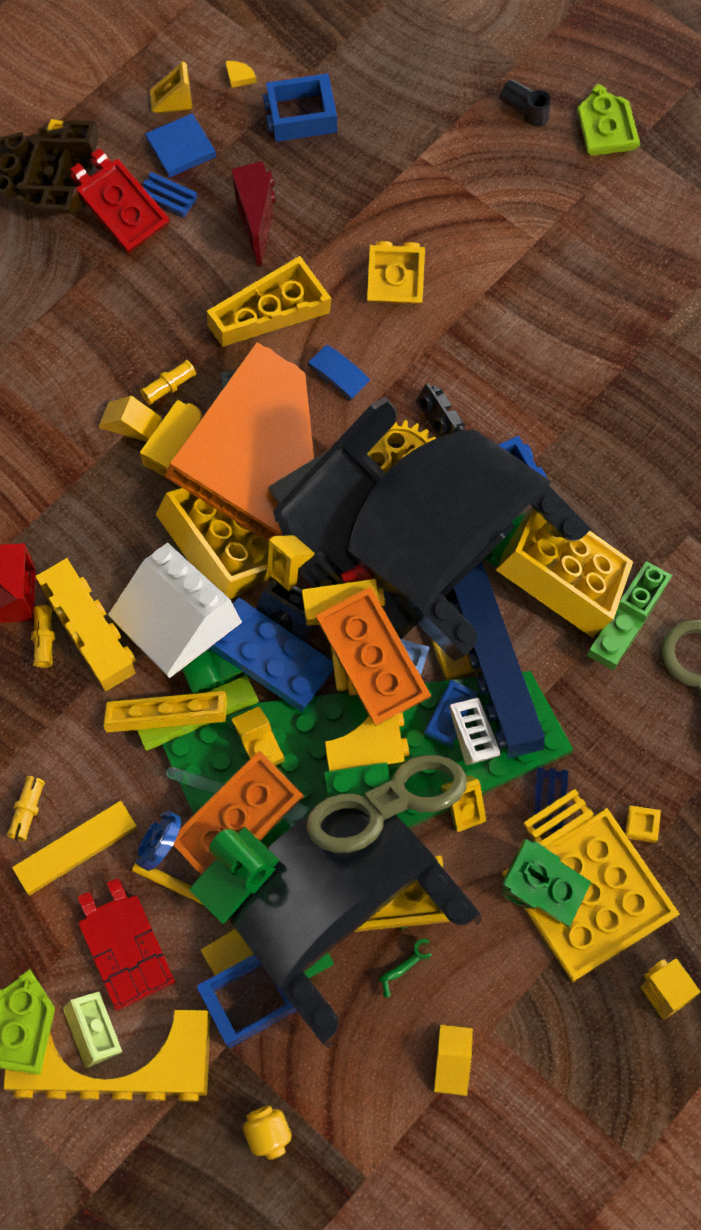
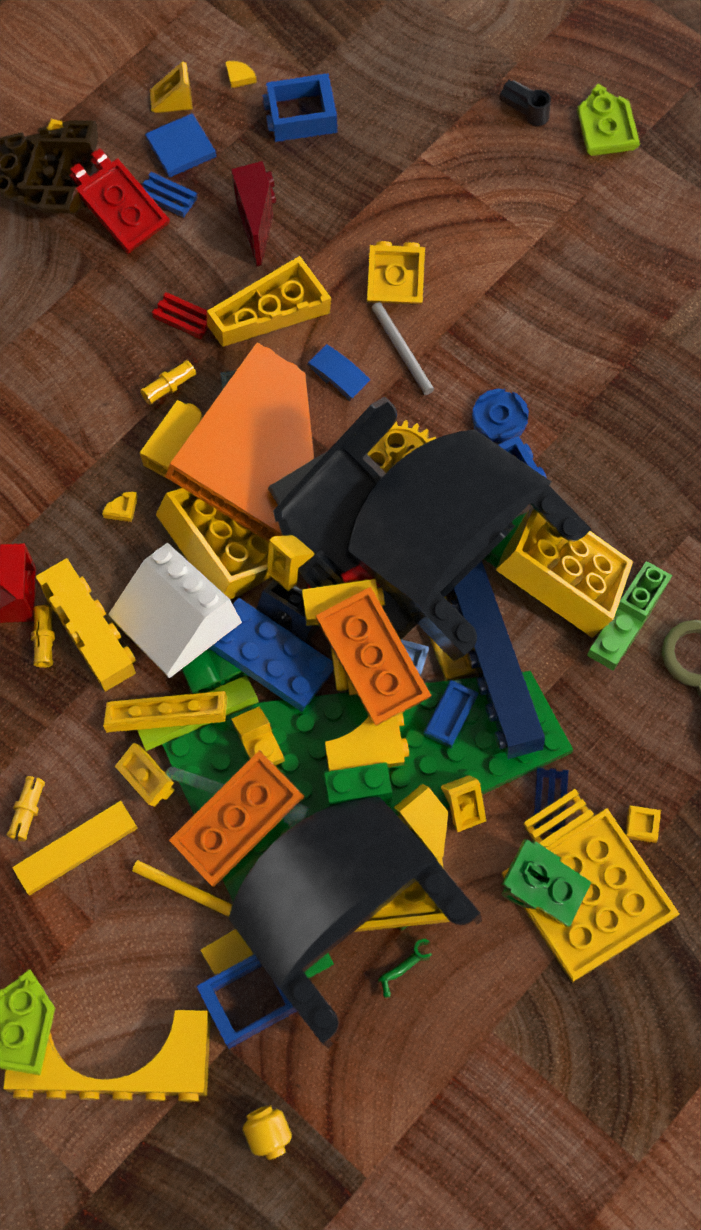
(92, 1029): yellowish green slope -> none
(122, 507): none -> yellow tile
(124, 947): red tile -> none
(130, 418): yellow slope -> none
(145, 775): none -> yellow plate
(158, 840): blue tile -> none
(181, 306): none -> red tile
(224, 883): green piece -> none
(386, 802): olive bar -> none
(402, 348): none -> light grey bar
(425, 817): none -> yellow slope
(435, 406): black hinge -> none
(453, 1060): yellow slope -> none
(487, 737): white slope -> none
(500, 415): none -> blue tile
(669, 987): yellow brick -> none

